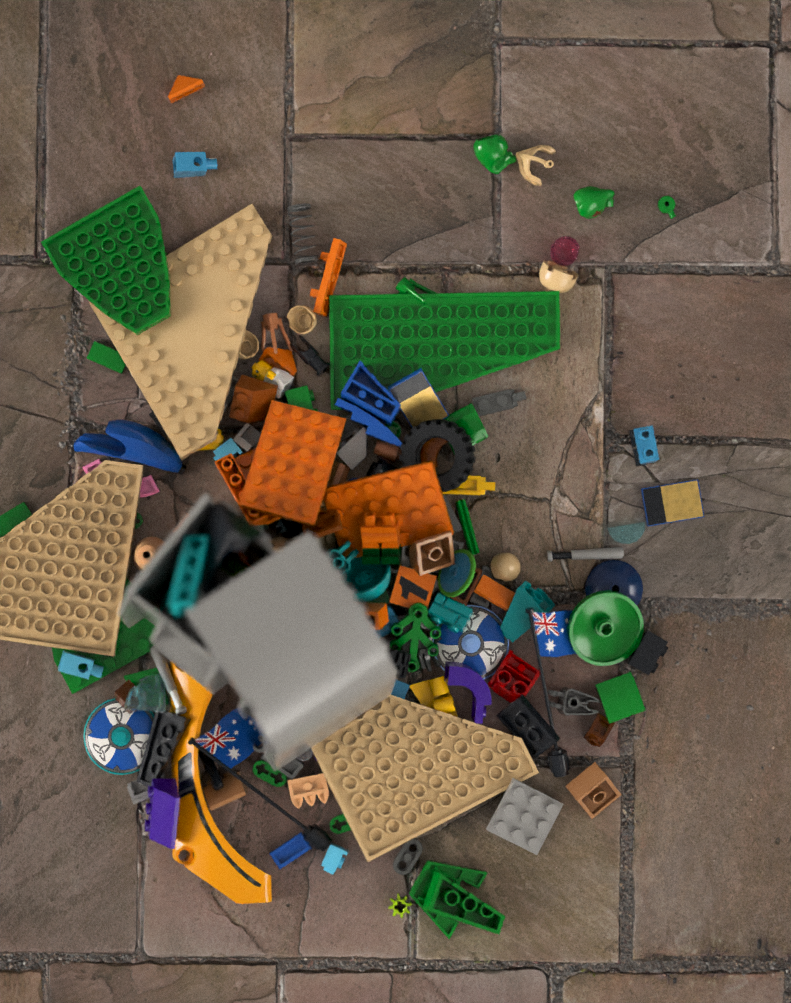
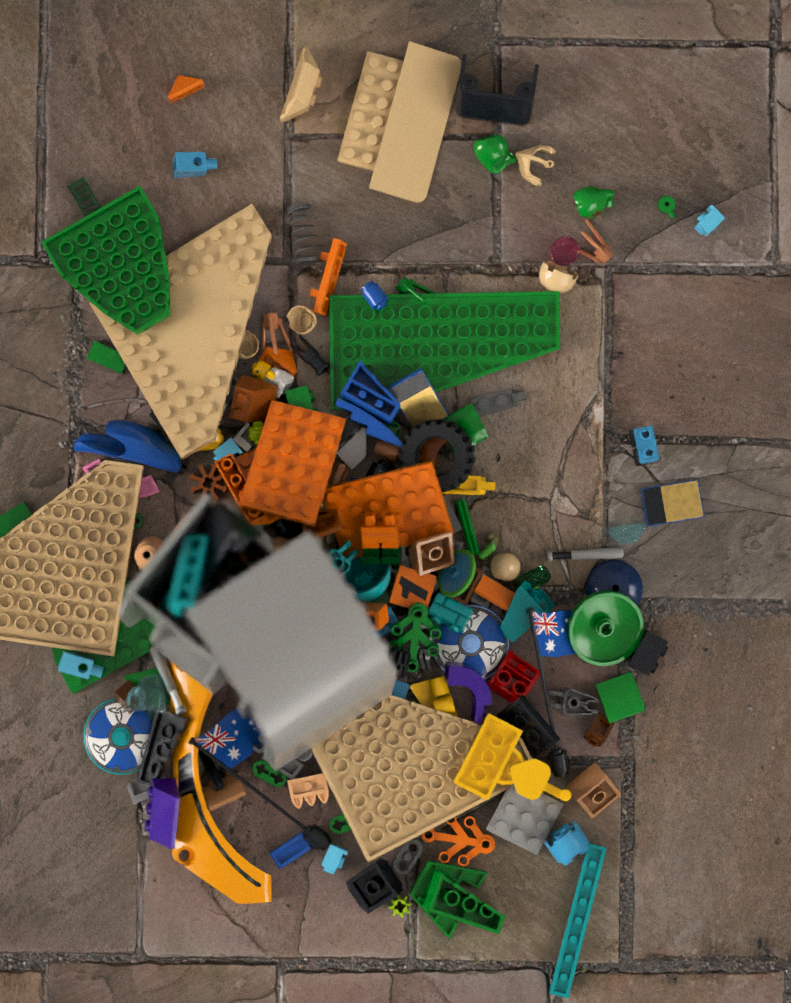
(82, 180): none -> clear green slope
(203, 480): none -> dark orange gear
(255, 431): none -> lime gear
(302, 88): none -> tan wedge
(374, 295): none -> blue brick
(374, 885): none -> black slope
(401, 119): none -> tan slope
(462, 840): none -> orange plant
(490, 547): none -> arm
(490, 763): none -> yellow plate
(493, 106): none -> black windscreen
(536, 576): none -> clear green plate
(567, 842): none -> dark azure brick
(577, 920): none -> teal plate
(602, 252): none -> nougat plant
(709, 221): none -> medium azure brick

